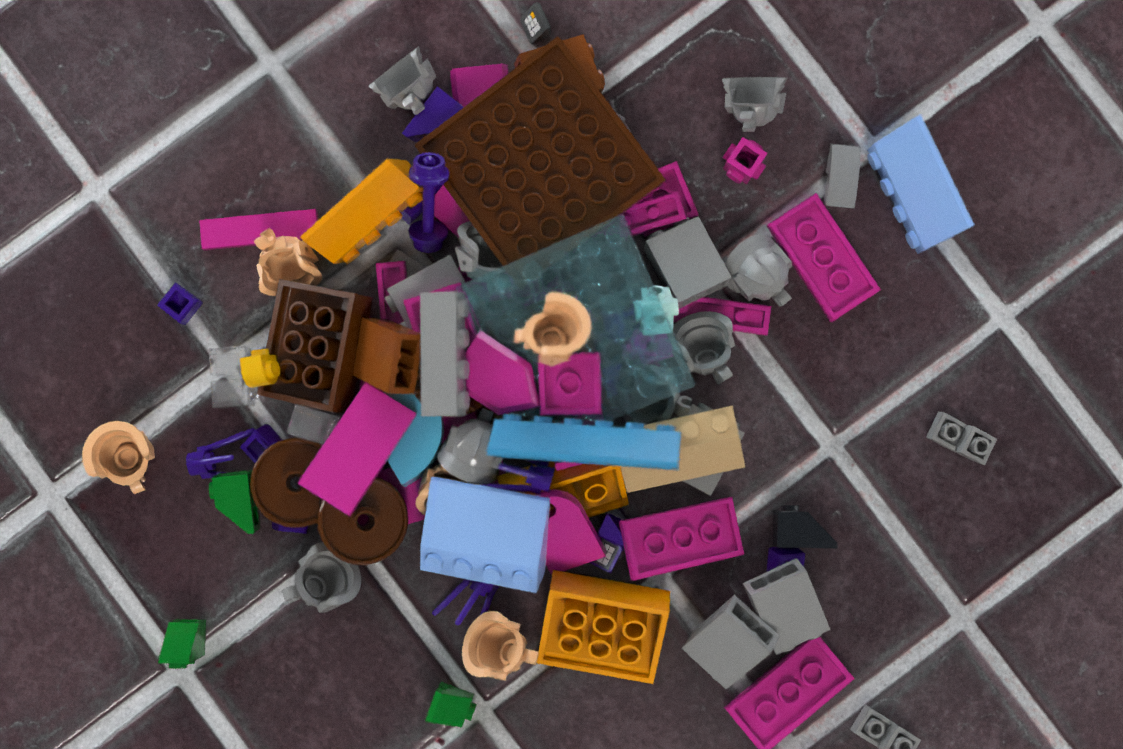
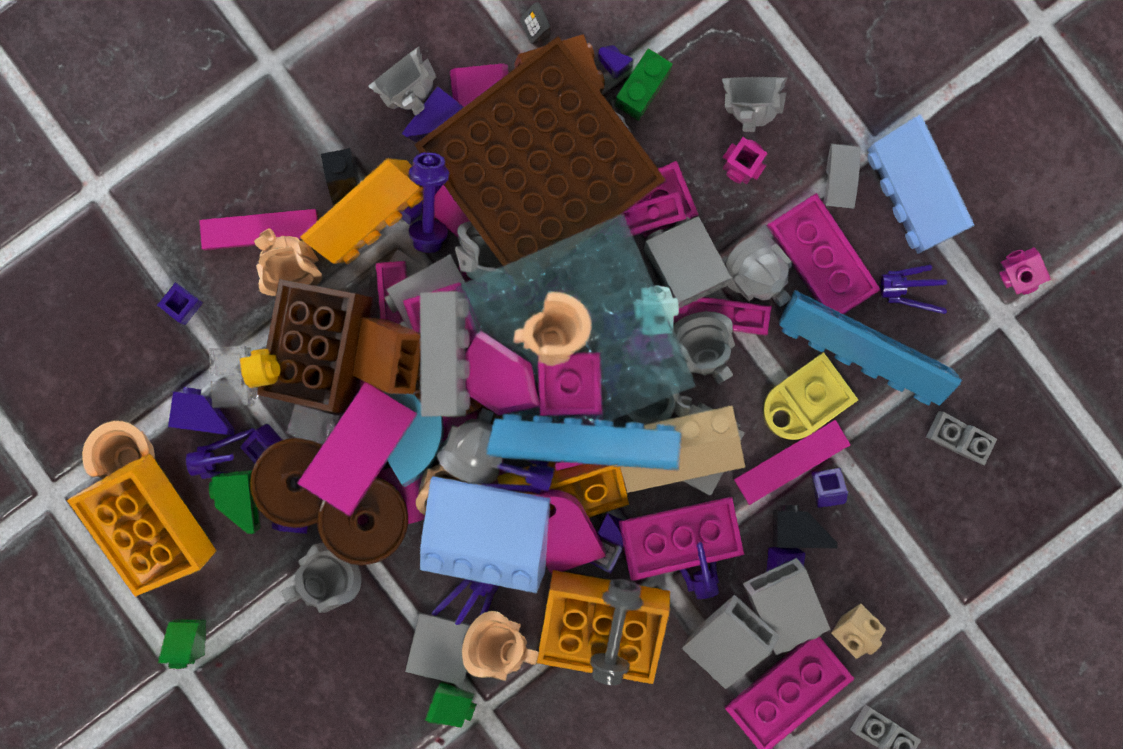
(143, 526): none -> light orange slope
(195, 412): none -> dark purple slope
(340, 173): none -> black slope
(438, 649): none -> light grey tile
(608, 666): none -> dark grey piece
(614, 61): none -> dark purple slope
(643, 84): none -> green brick
(704, 581): none -> dark purple plant
(791, 462): none -> dark pink tile
(809, 398): none -> light yellow tile
(829, 487): none -> dark purple slope
(859, 631): none -> tan brick
(869, 349): none -> dark azure slope
(895, 285): none -> dark purple plant
(1024, 271): none -> dark pink brick

